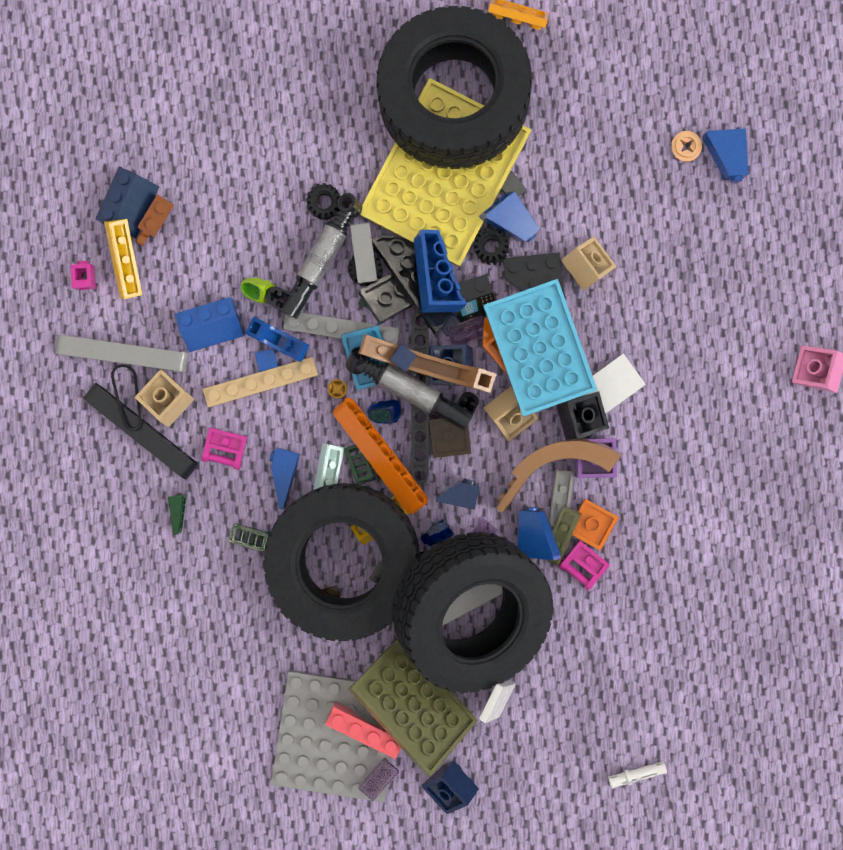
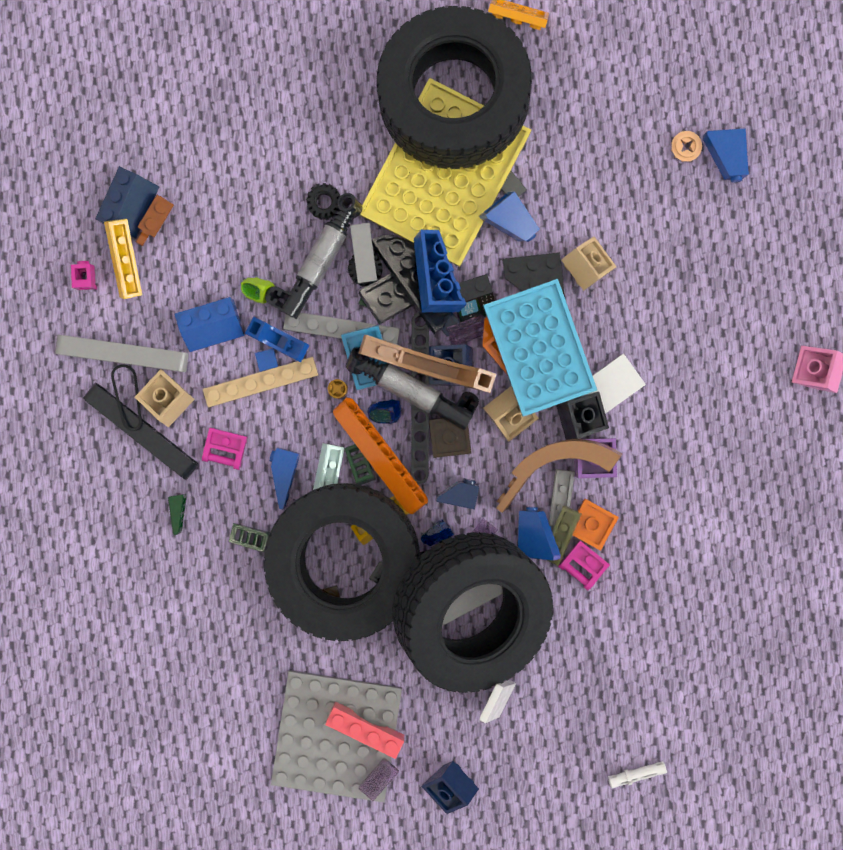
(402, 357): dark blue tile -> none
(412, 710): olive plate -> none
(495, 256): black tyre -> none

